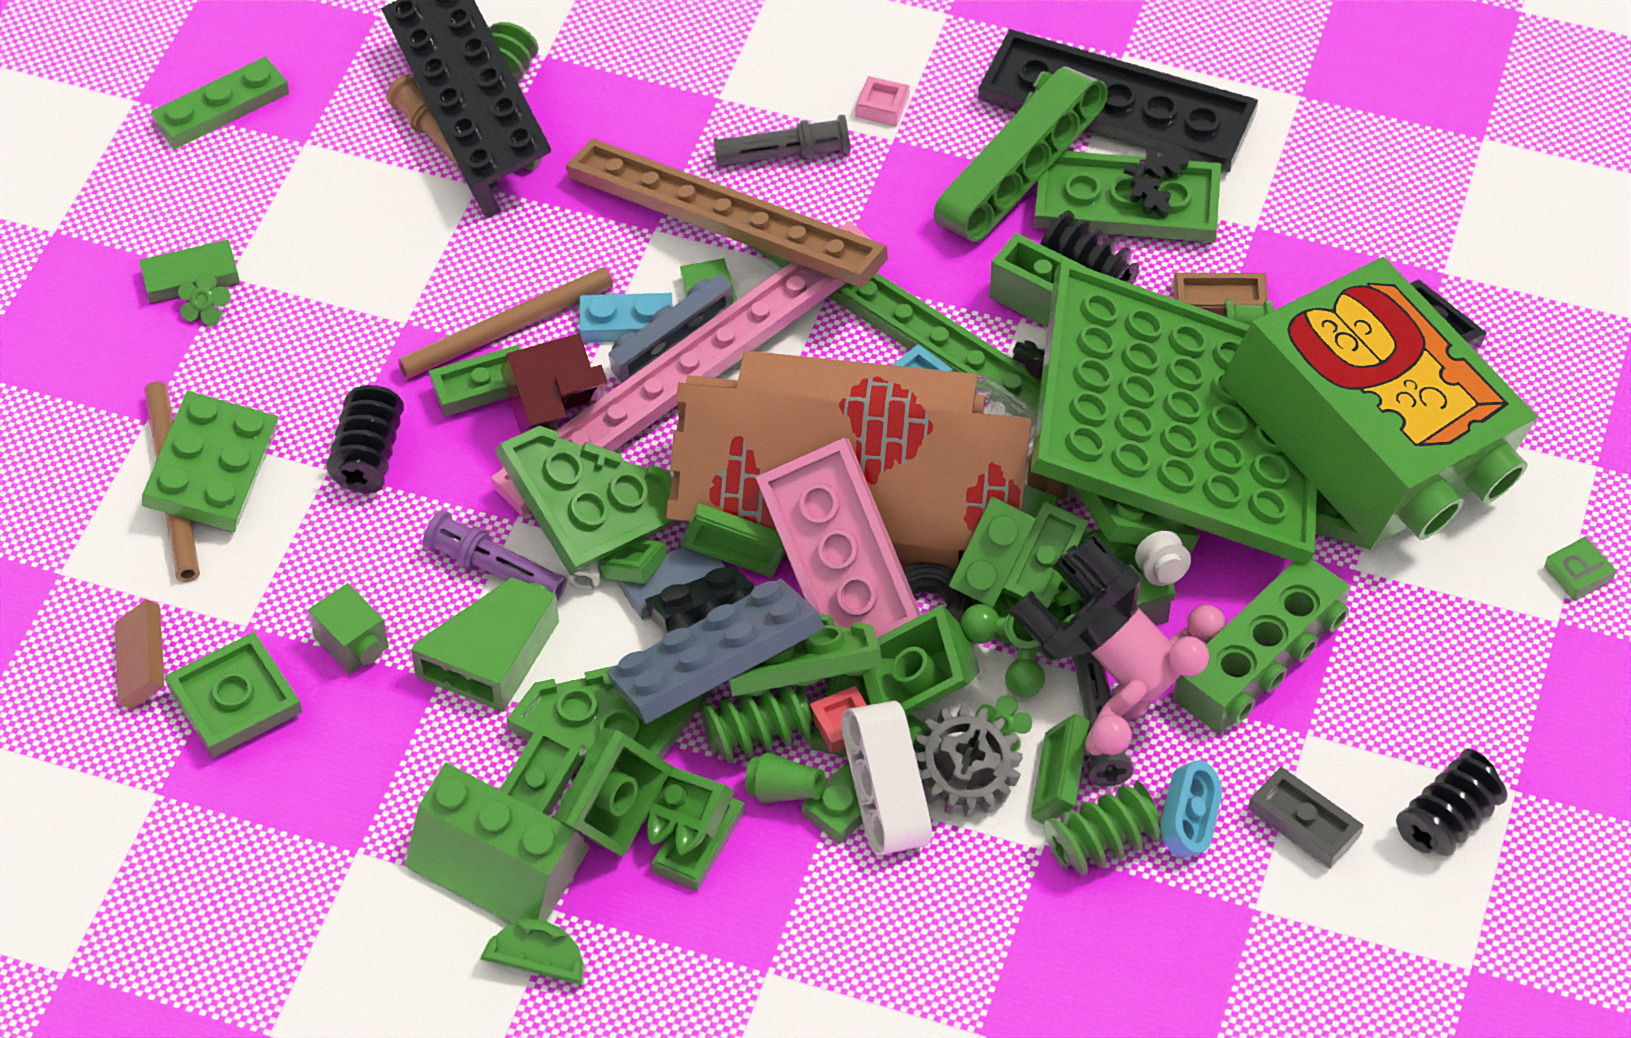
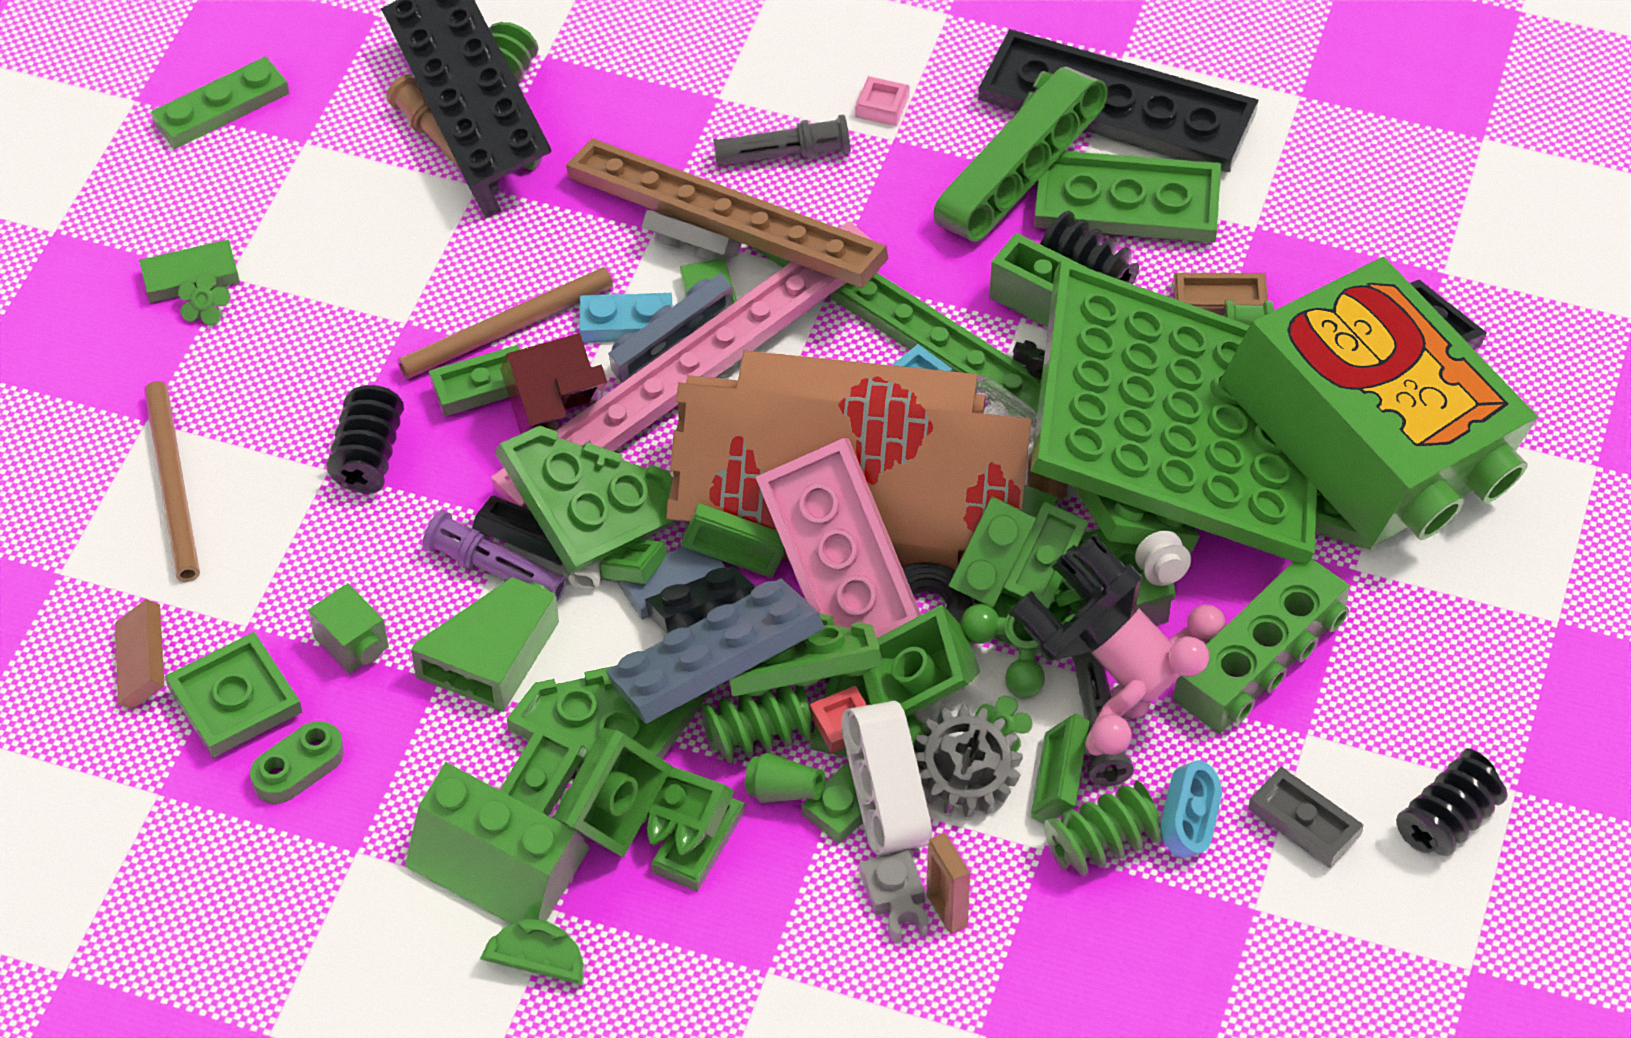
(210, 461): bright green plate -> none
(300, 762): none -> bright green plate
(514, 526): none -> black tile
(673, 231): none -> light grey plate
(895, 888): none -> light grey plate
(948, 883): none -> medium nougat tile
(1149, 188): black animal -> none
(1580, 568): bright green tile -> none

